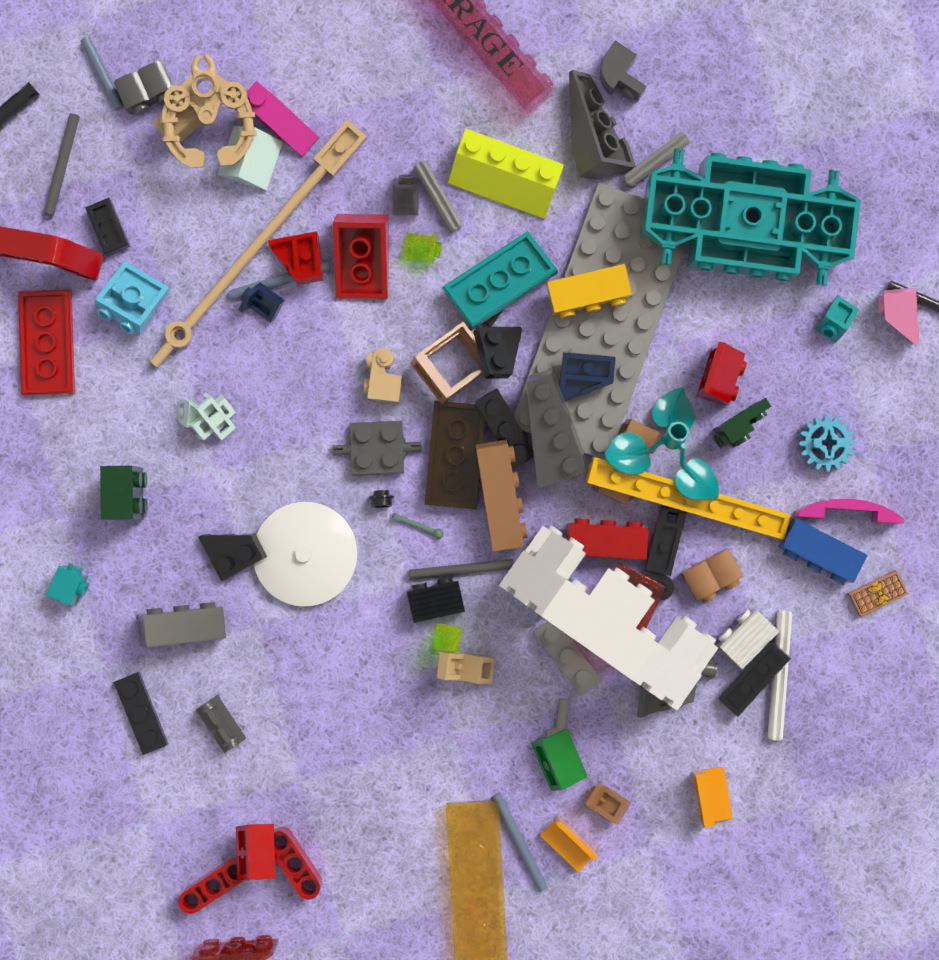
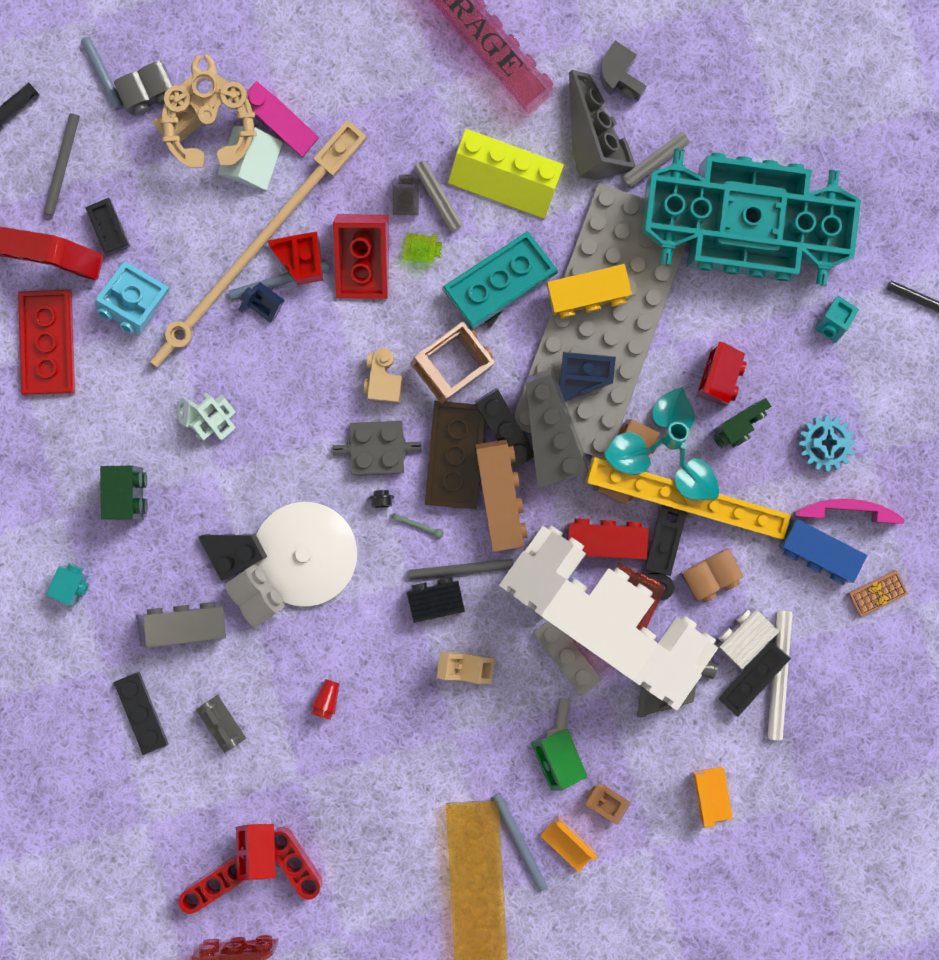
(254, 595): none -> light grey brick
(326, 700): none -> red cone
(446, 639): clear neon green bracket -> none
(497, 350): black wing -> none
(901, 311): bright pink slope -> none

